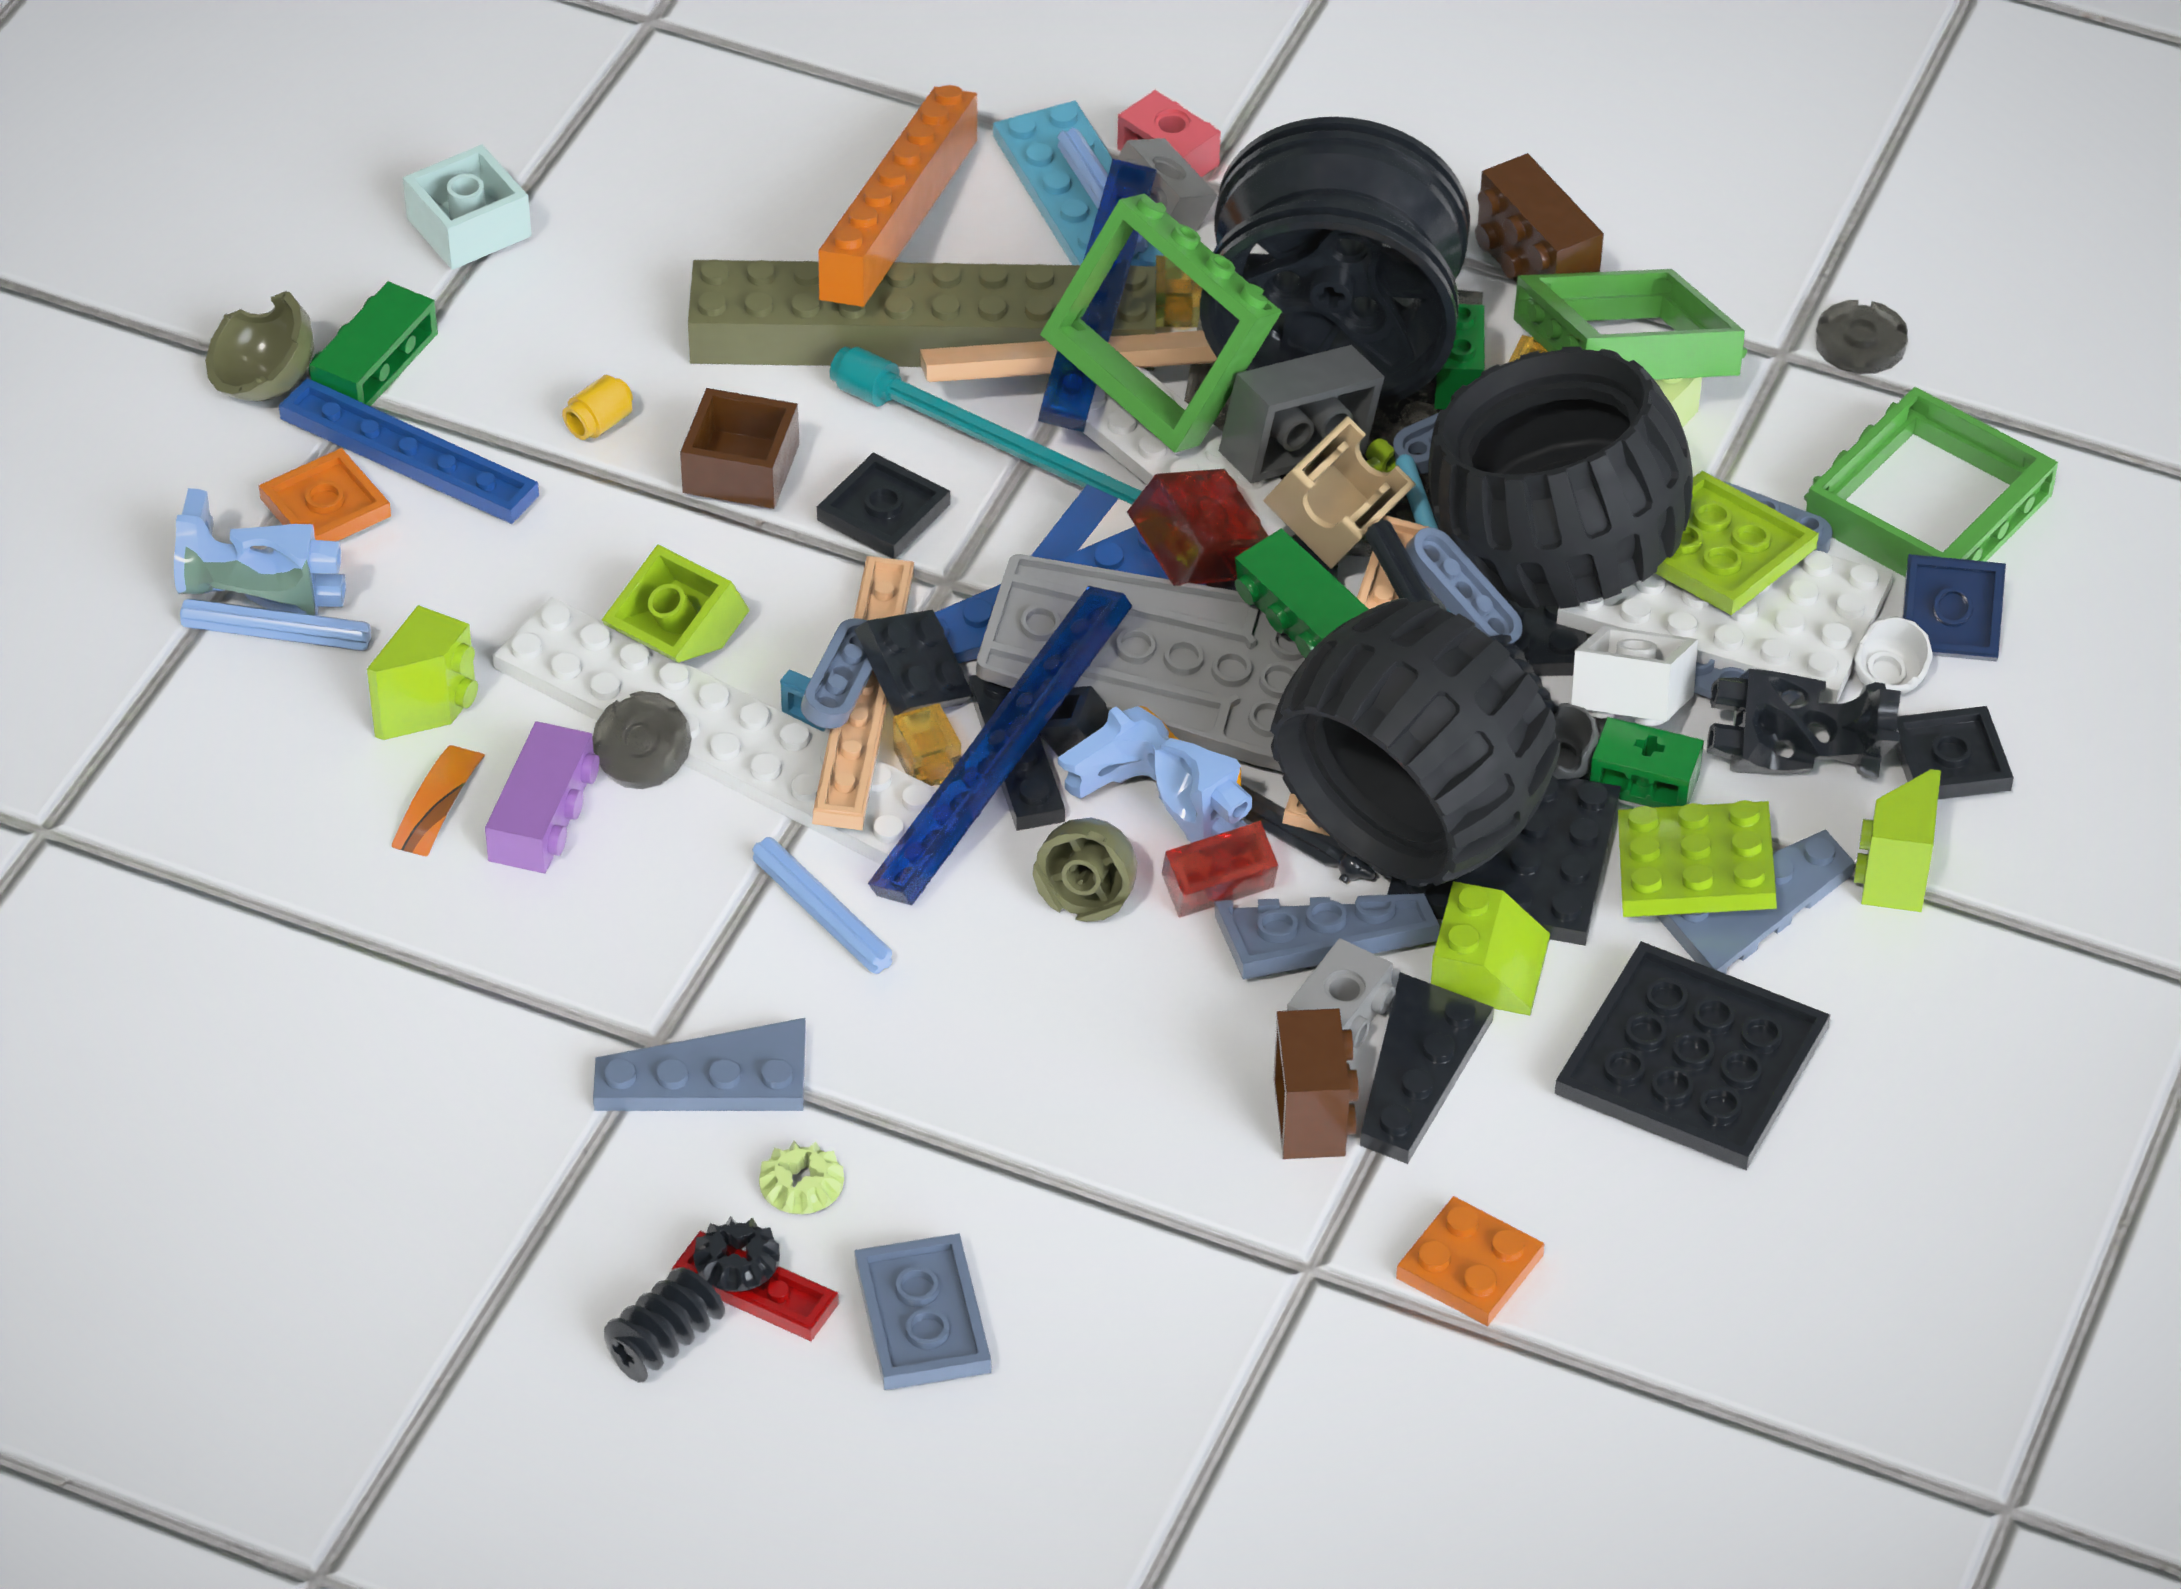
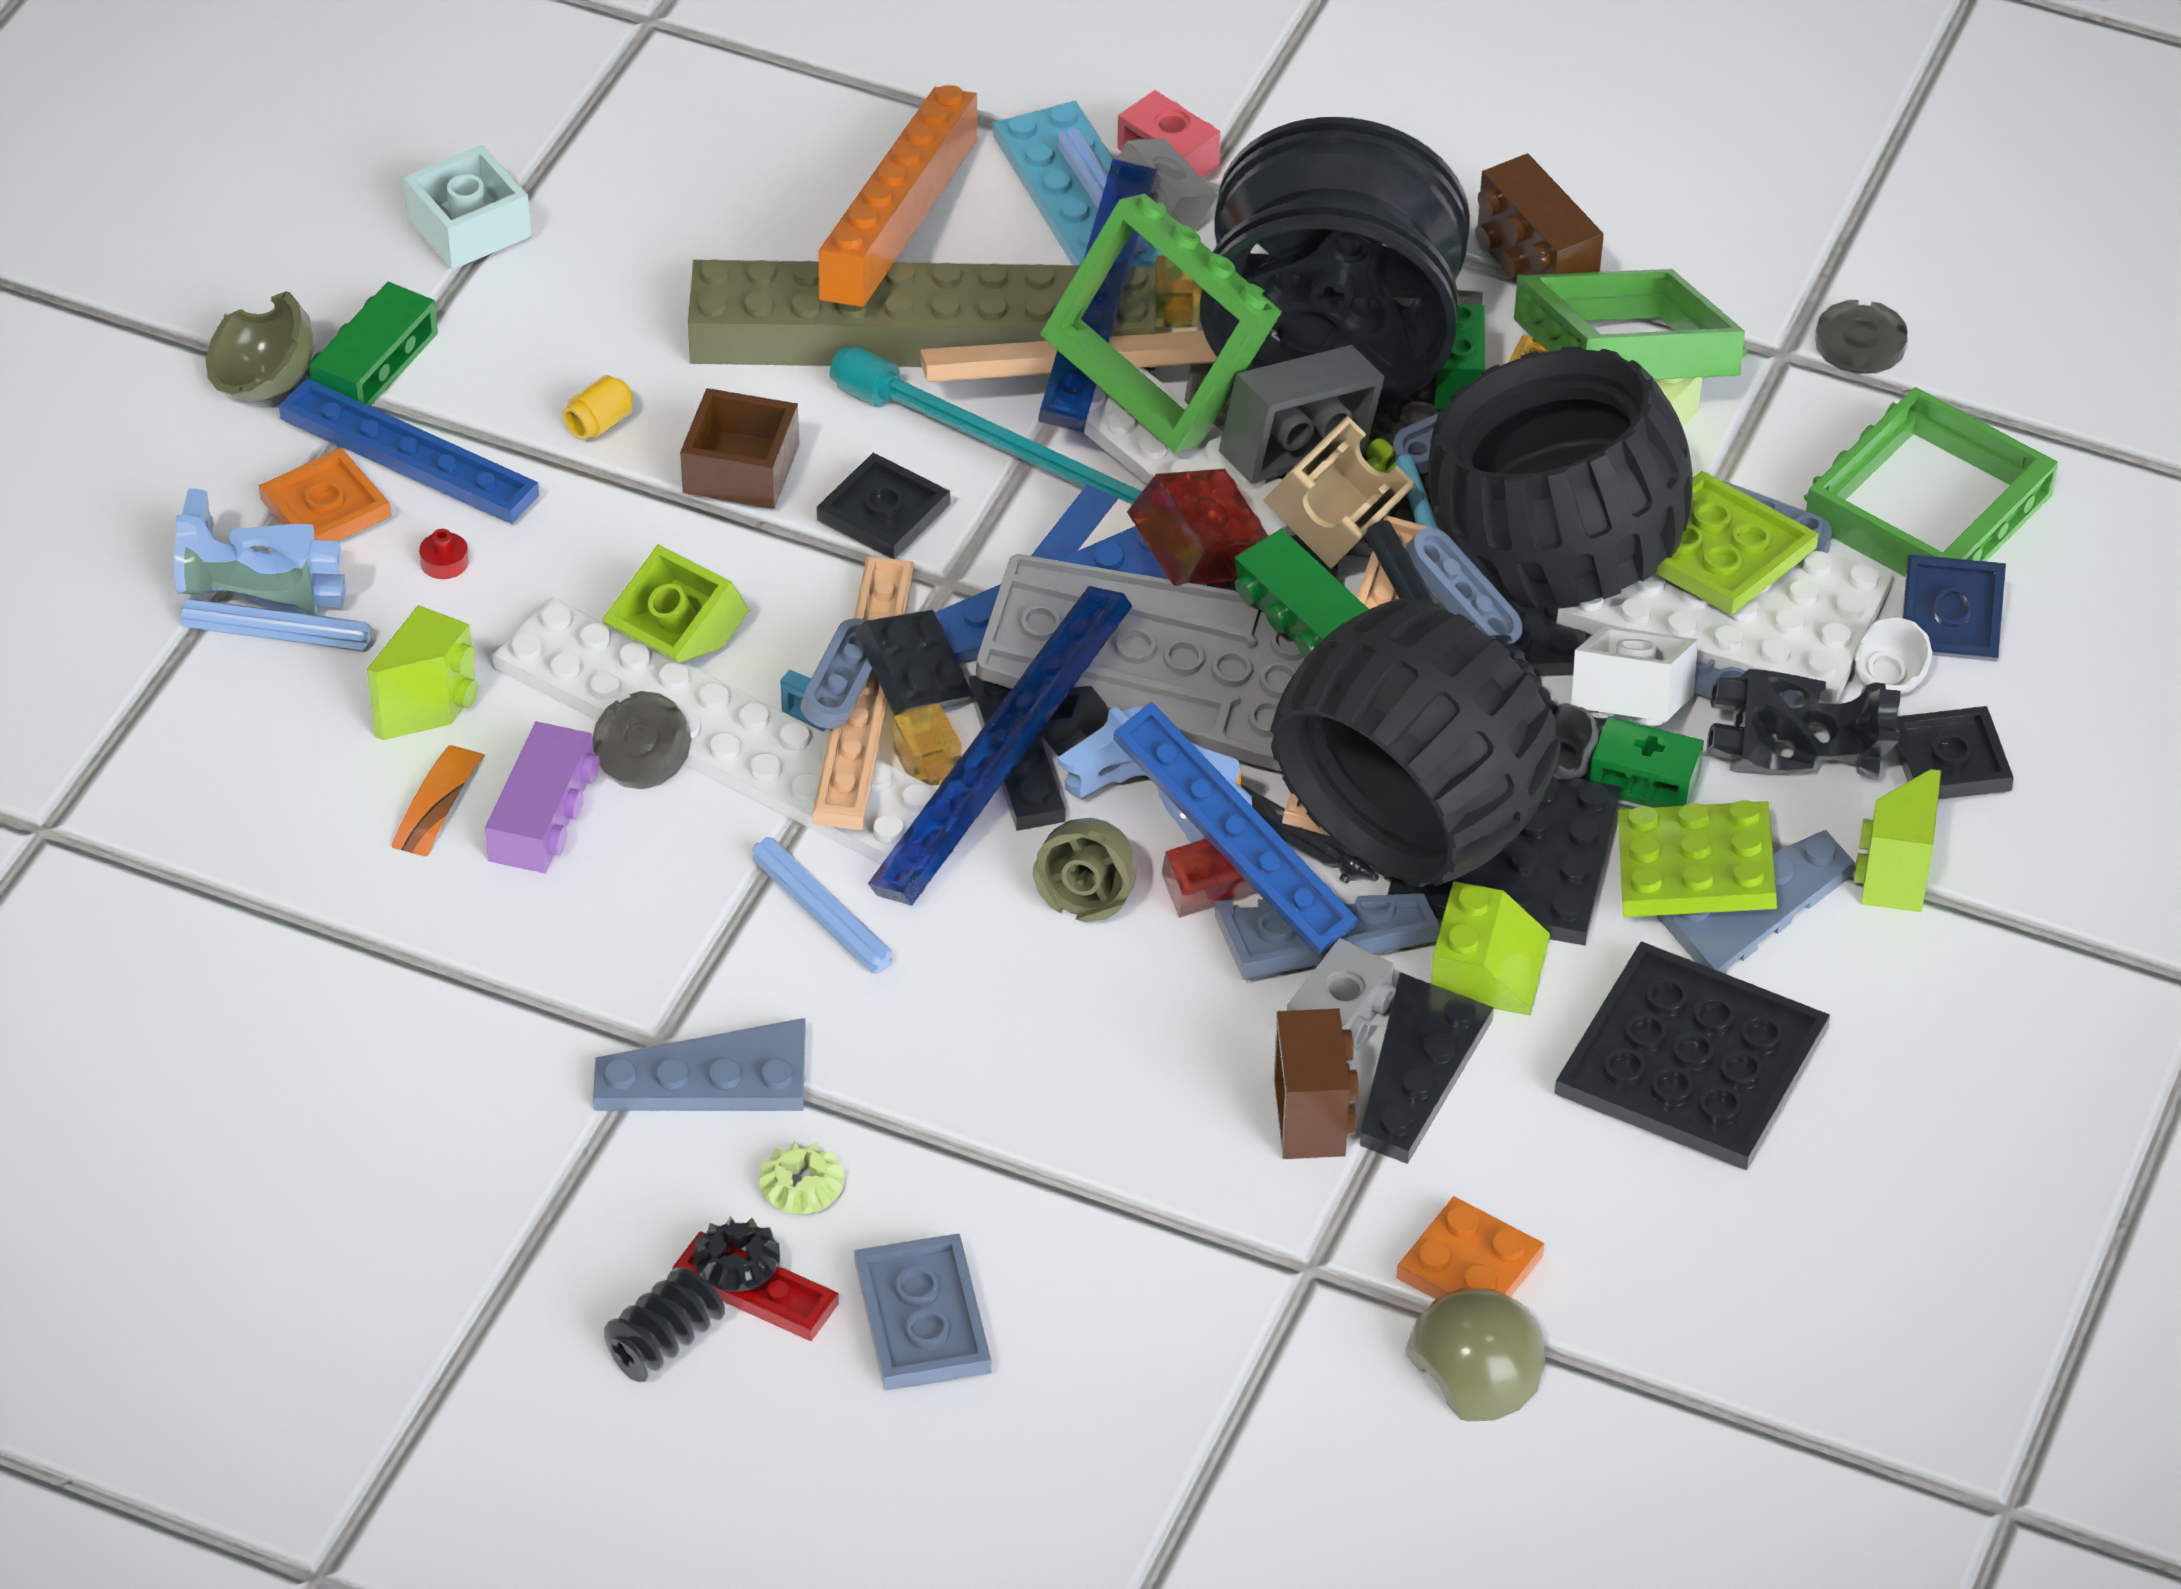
(443, 554): none -> red tile
(1235, 829): none -> blue plate
(1479, 1351): none -> olive cylinder

